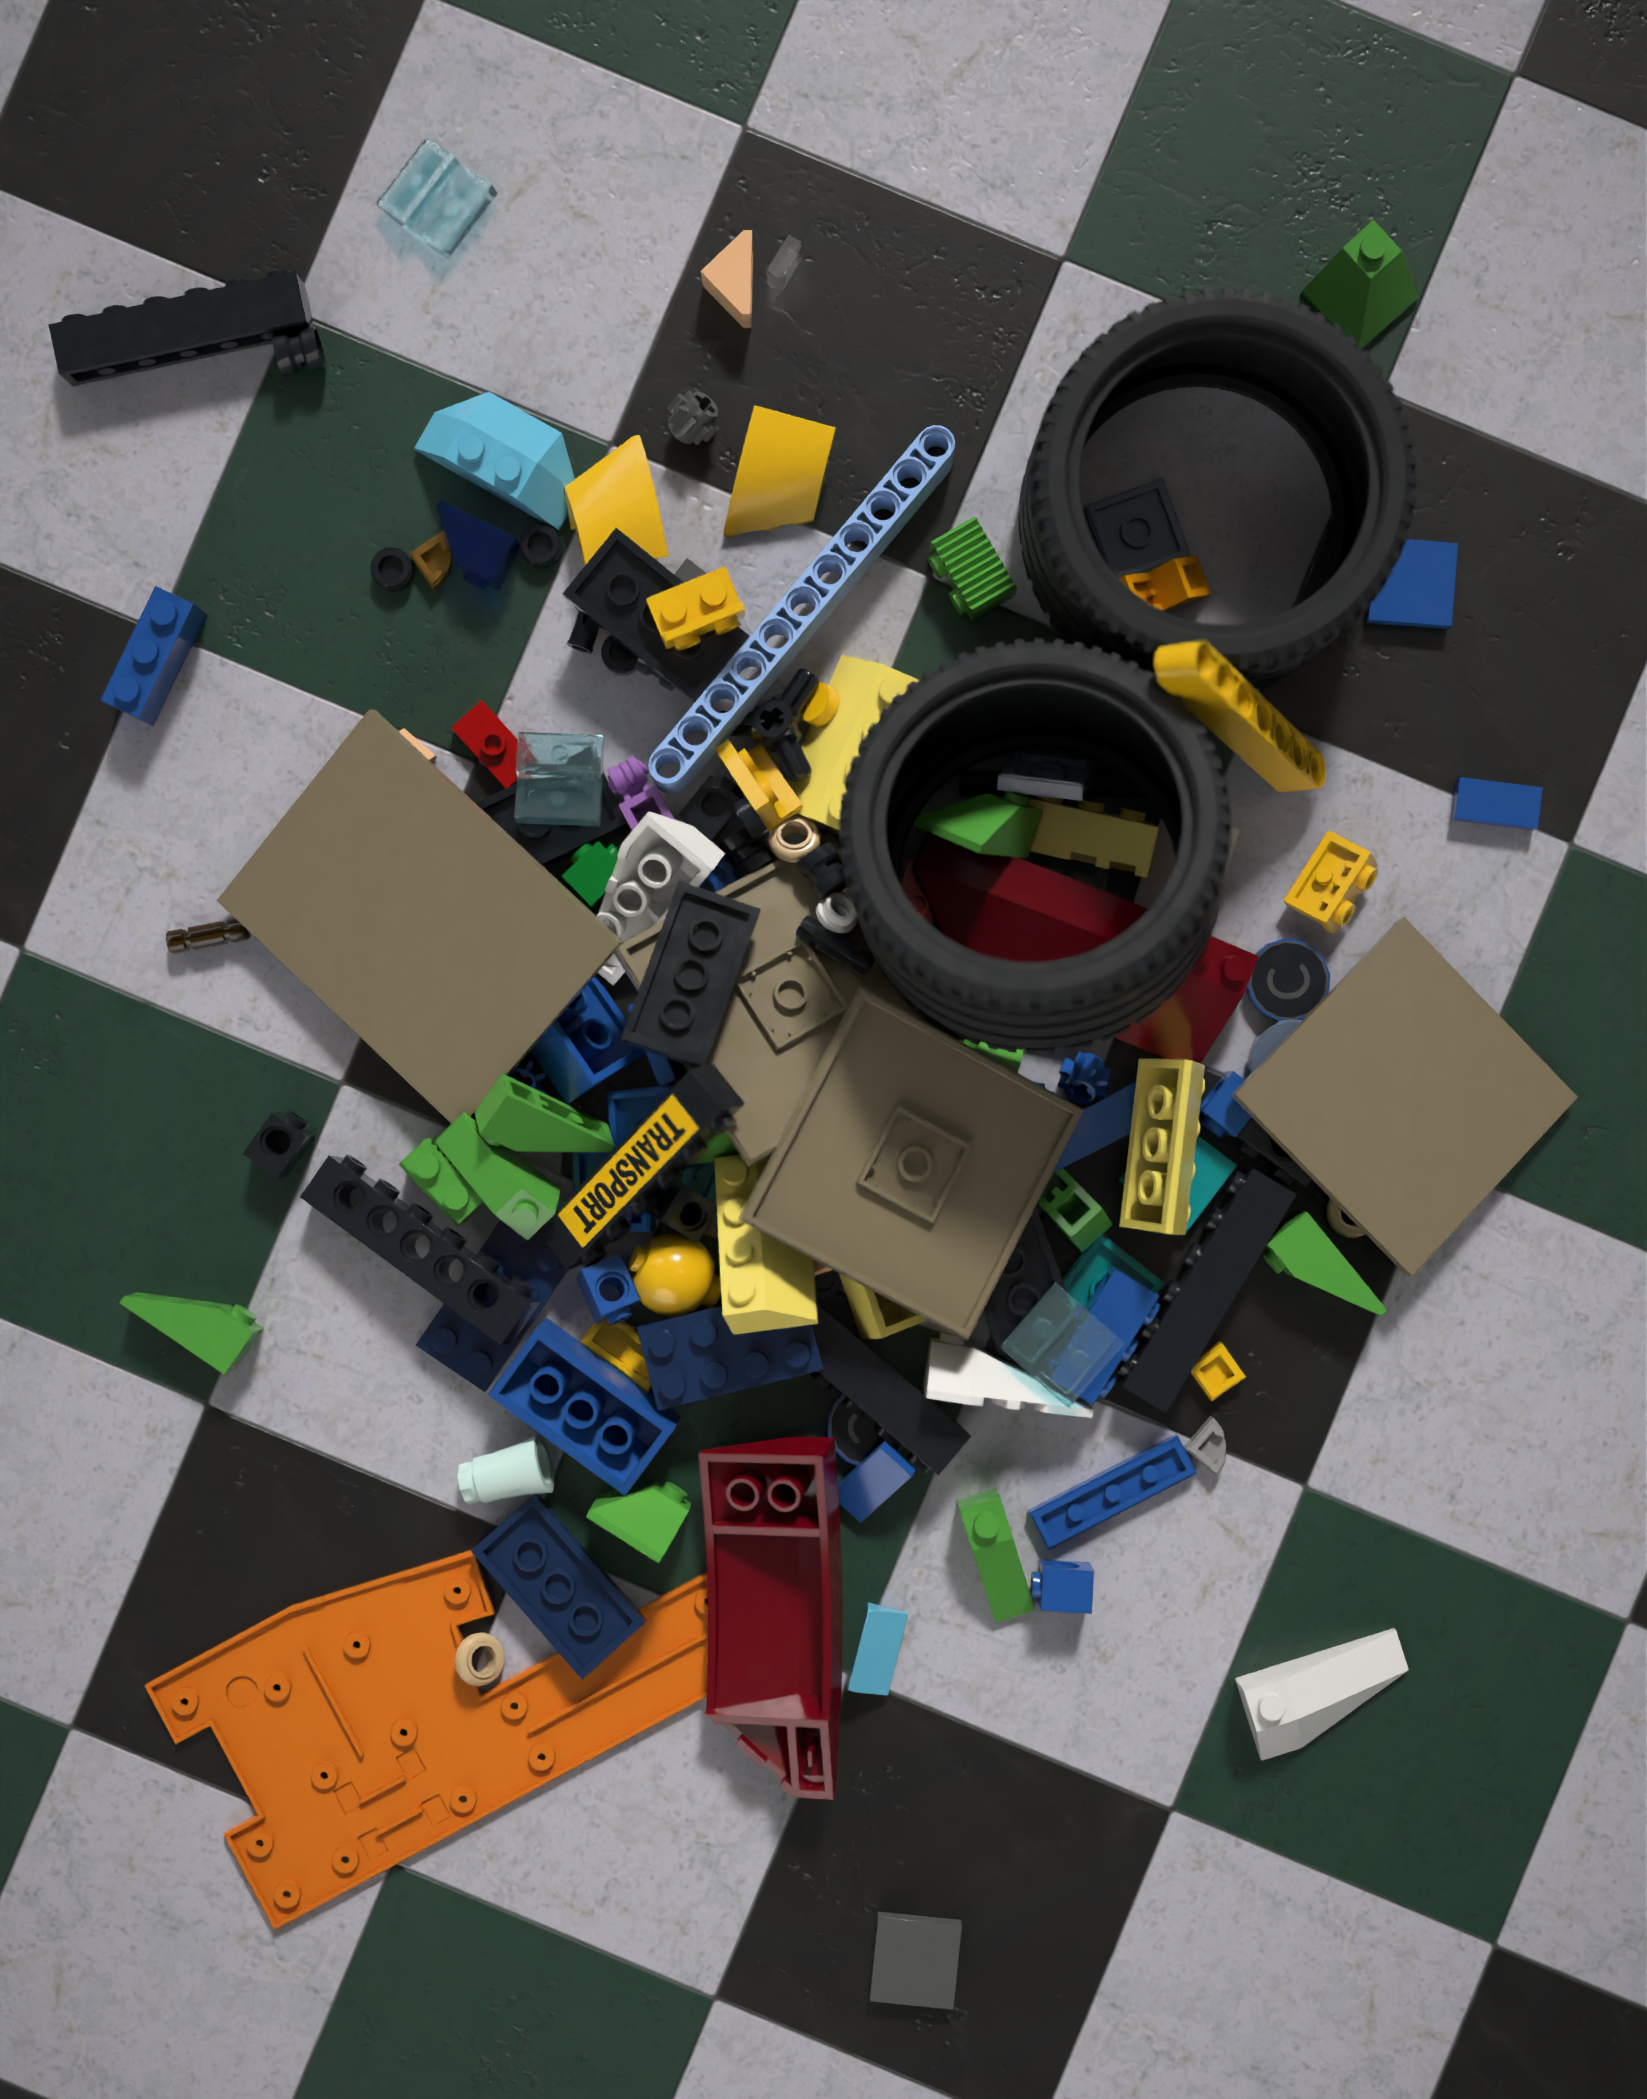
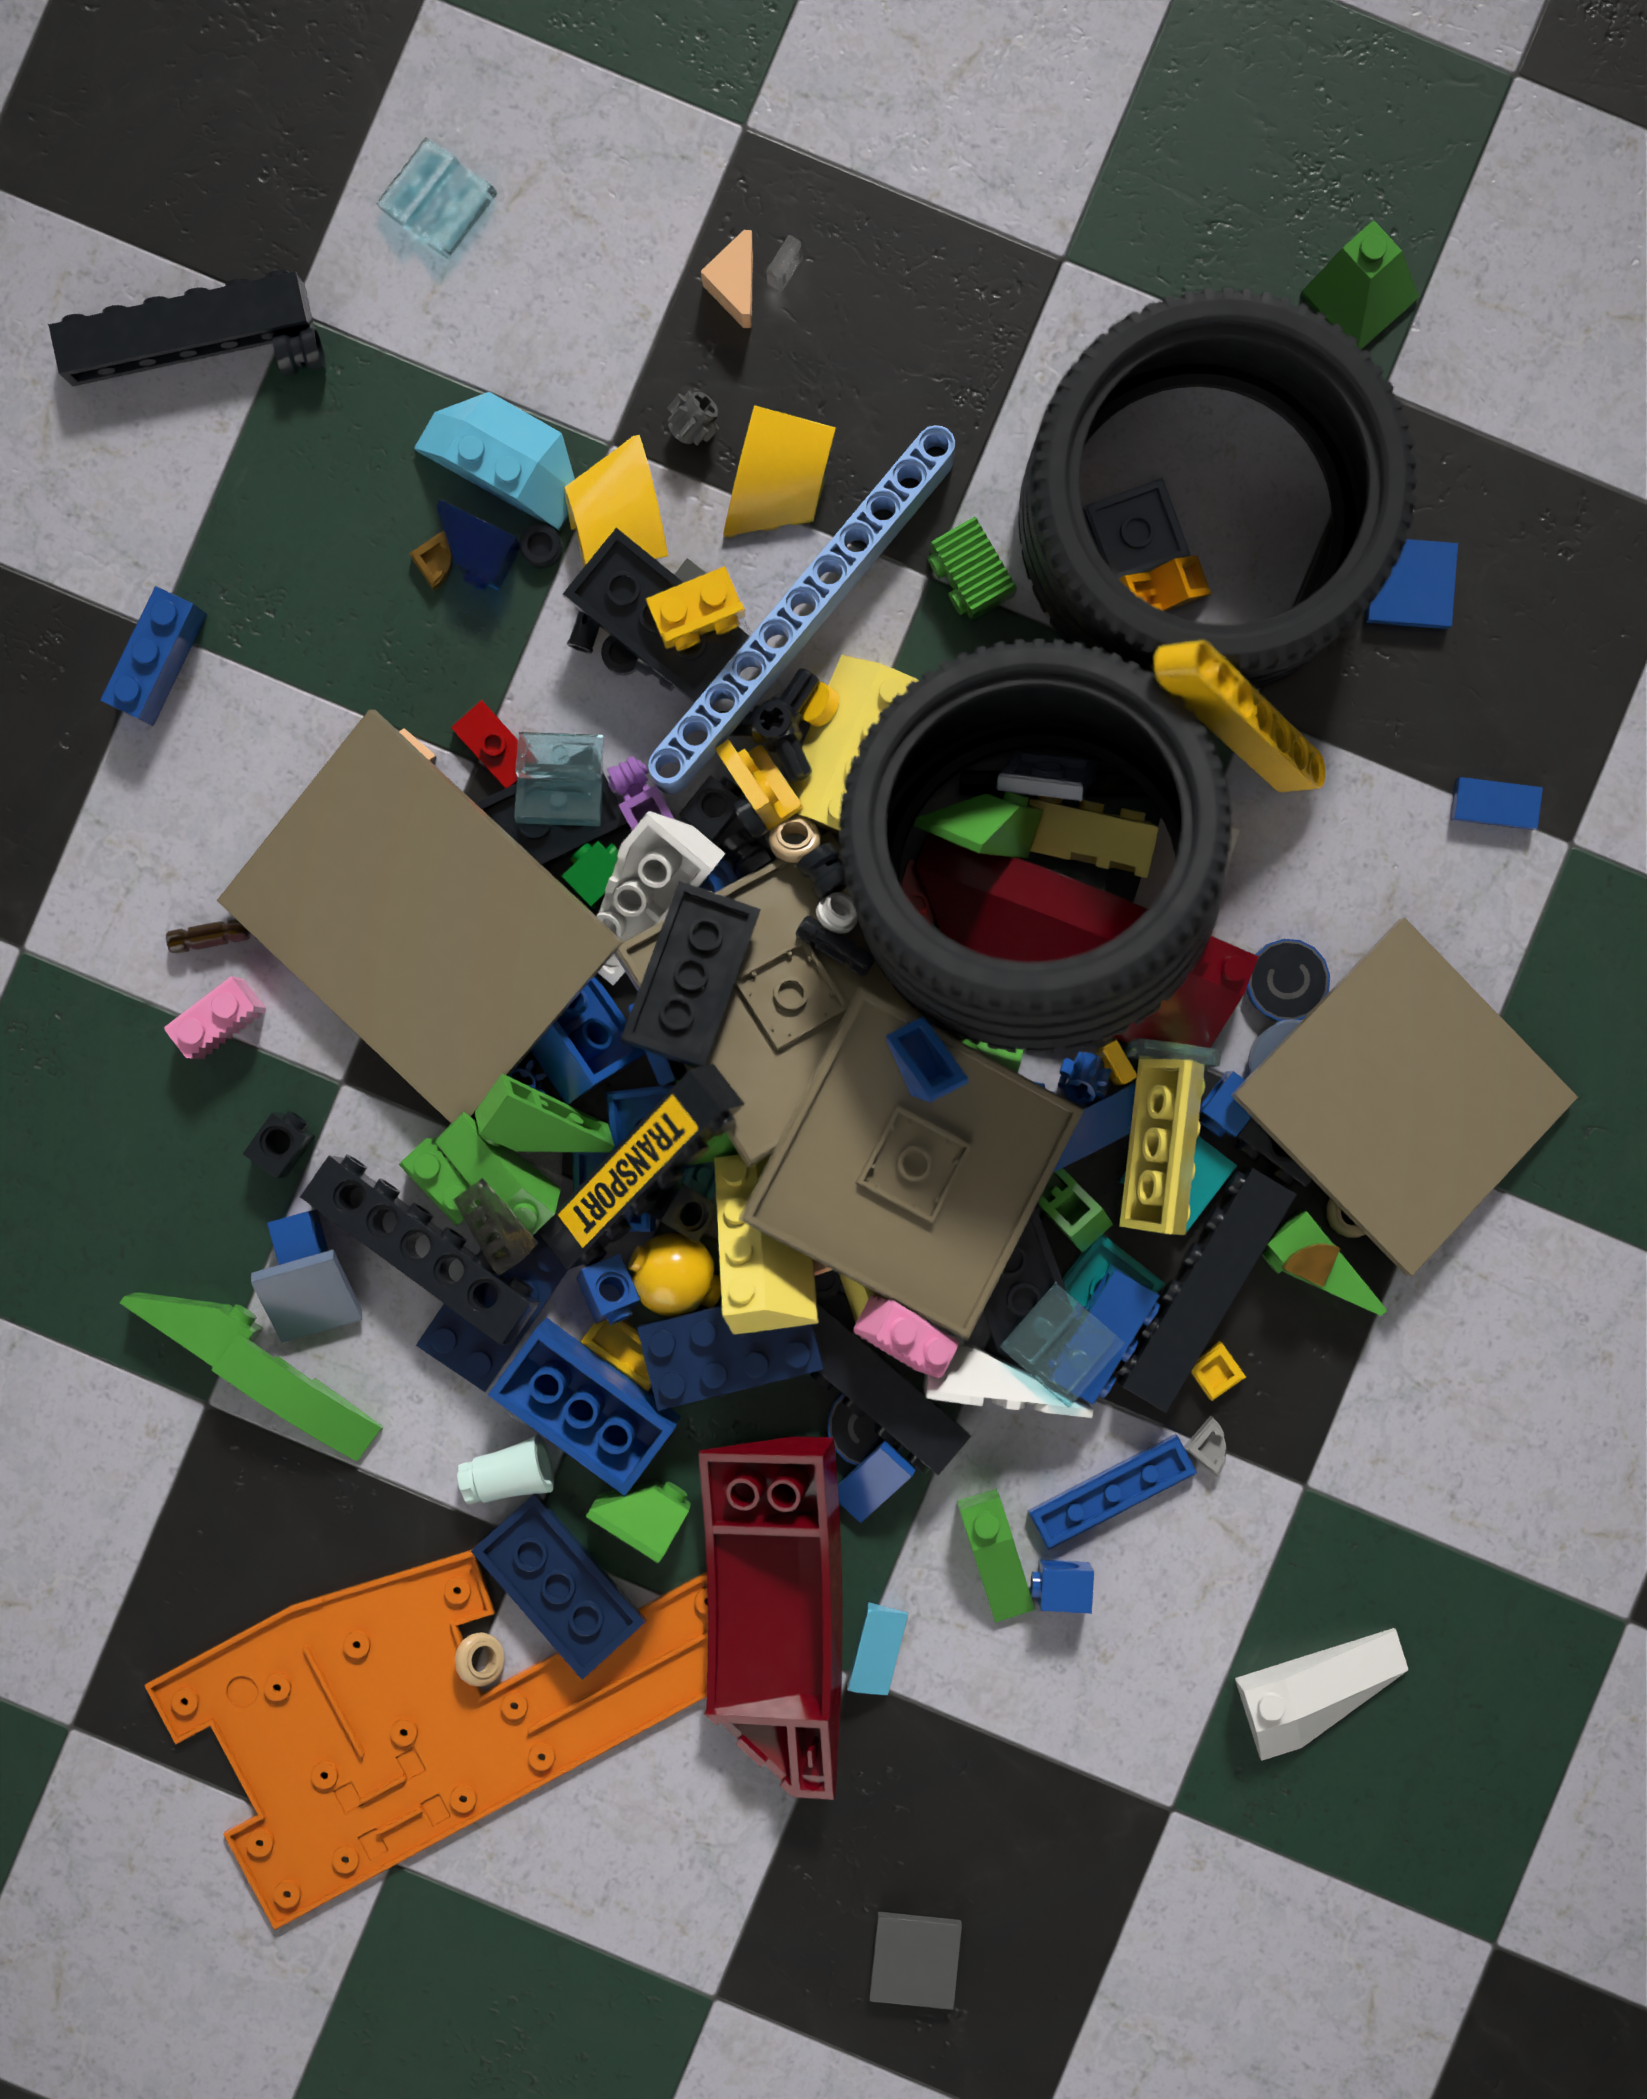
(215, 1018): none -> bright pink brick
(297, 1236): none -> blue brick
(297, 1398): none -> bright green slope
(306, 1296): none -> sand blue tile
(392, 569): black tile -> none
(503, 1237): none -> clear smoke slope
(906, 1336): none -> bright pink brick
(925, 1061): none -> blue slope
(1117, 1061): none -> yellow tile
(1154, 1049): none -> clear light blue tile
(1313, 1262): none -> pearl gold tile
(1332, 882): yellow bracket -> none

